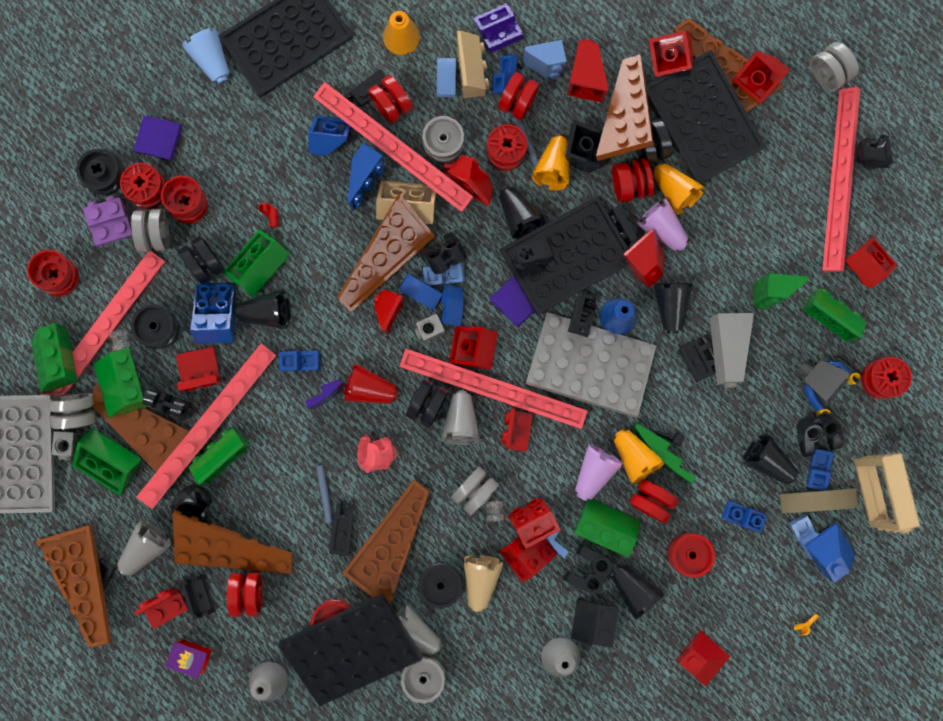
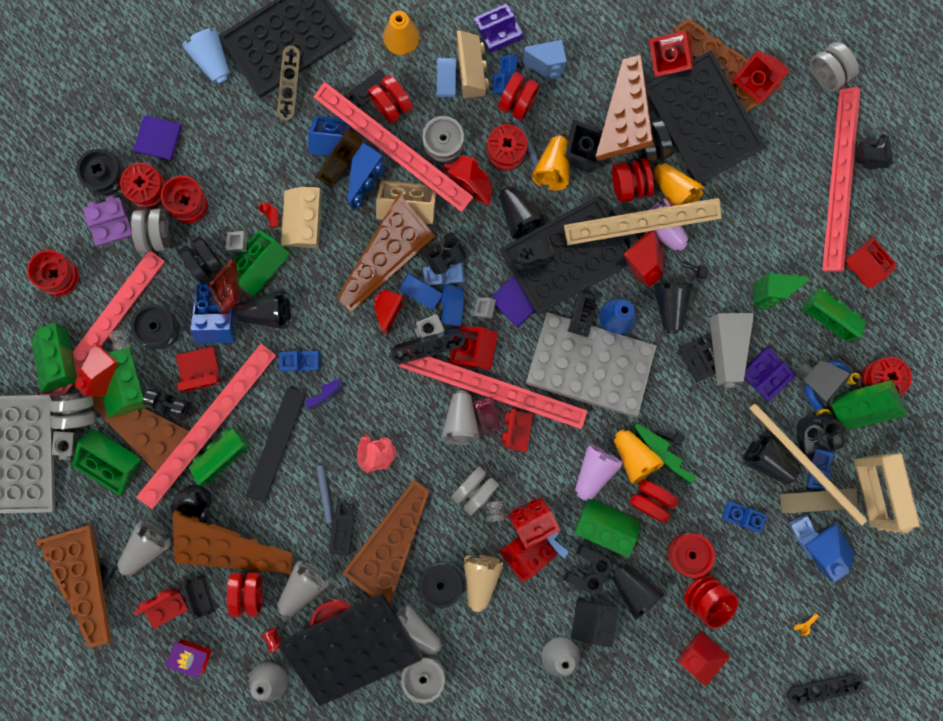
(96, 372): none -> red slope
(225, 287): none -> clear red wing
(236, 241): none -> light grey plate
(272, 639): none -> red bush
(275, 445): none -> black tile
(288, 83): none -> dark tan beam
(301, 217): none -> tan slope
(302, 587): none -> light grey cone
(339, 158): none -> dark brown slope
(368, 387): red cone -> none
(424, 402): black wheel -> none
(428, 349): none -> black beam
(484, 307): none -> light grey plate
(487, 415): none -> clear pink slope
(588, 73): red slope -> none
(643, 221): none -> tan tile
(701, 270): none -> black hand
(711, 601): none -> red wheel
(768, 374): none -> dark purple slope
(808, 465): none -> tan tile
(825, 692): none -> black beam
(868, 405): none -> green slope

